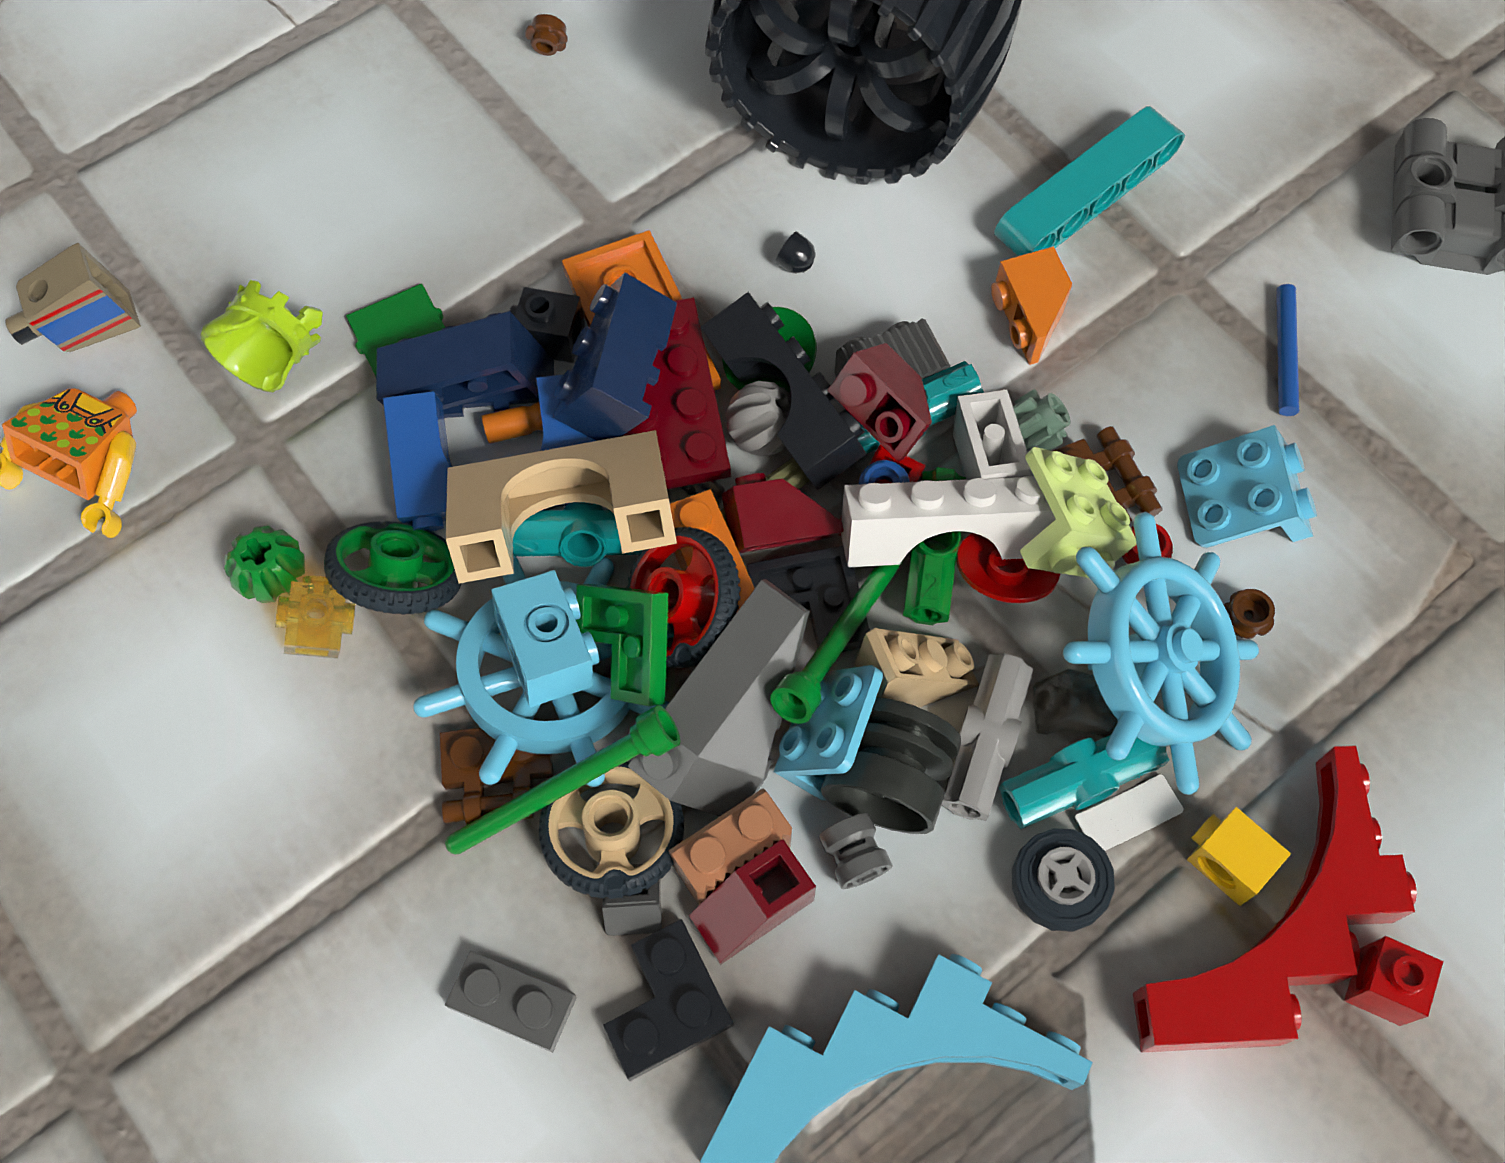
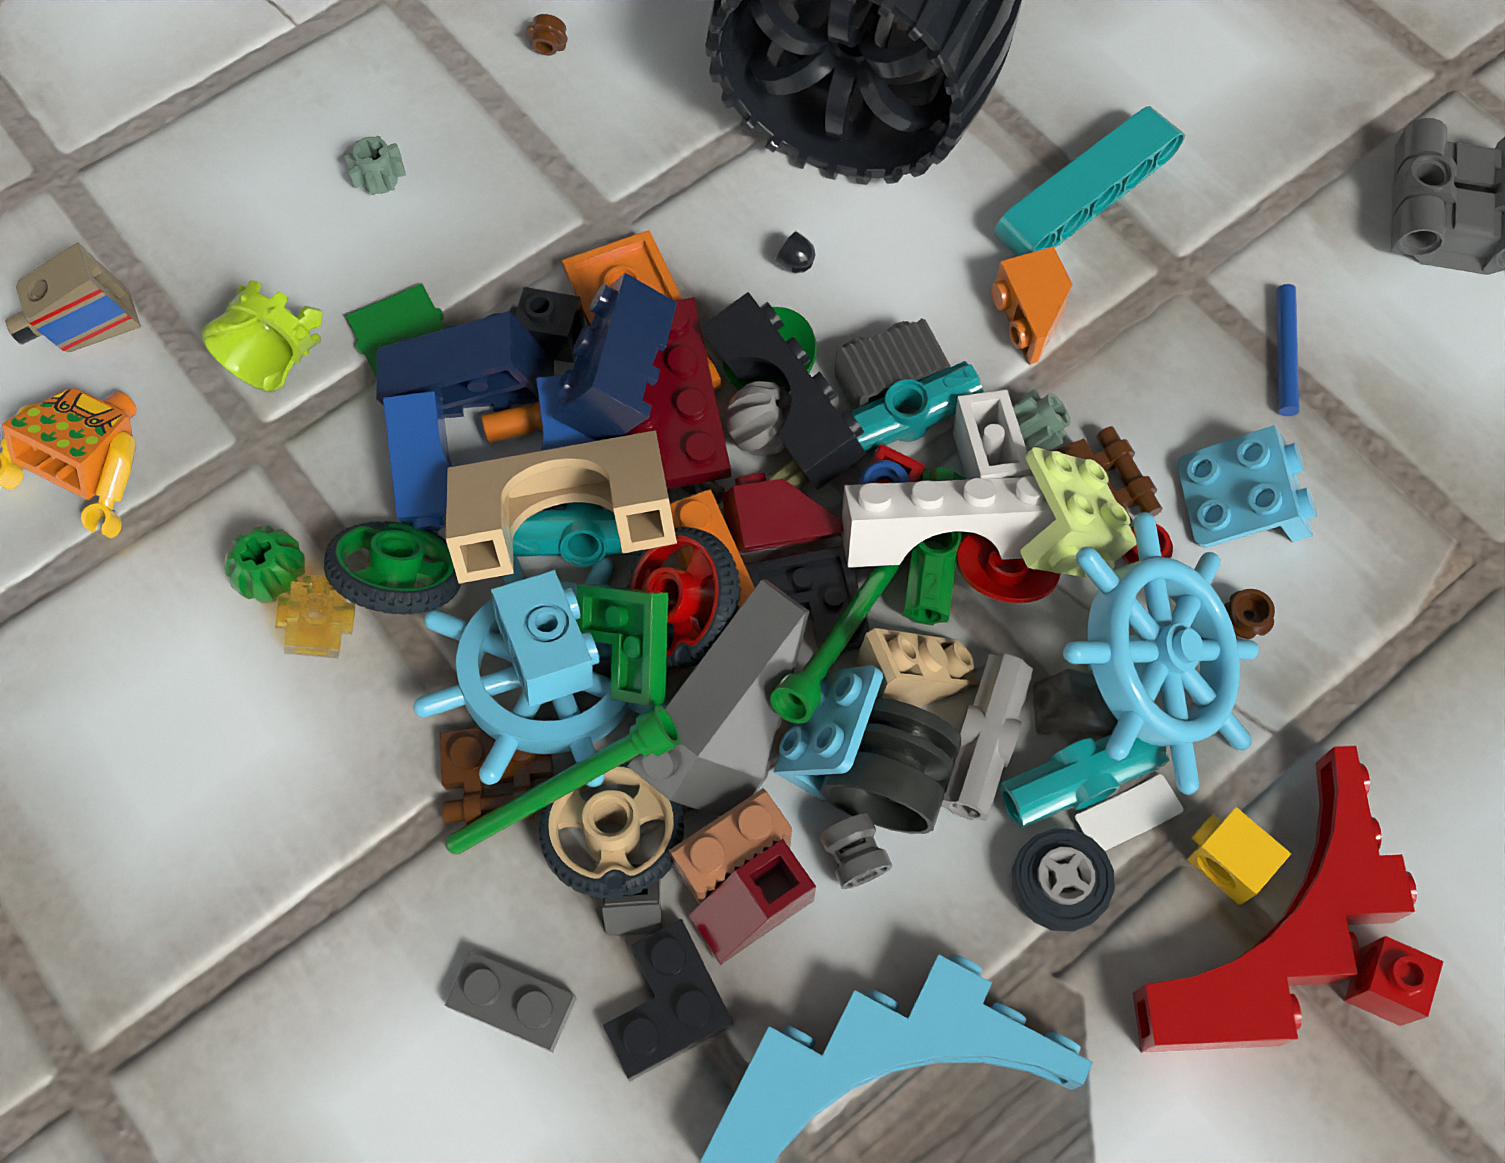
(375, 165): none -> sand green gear
(884, 398): dark red slope -> none

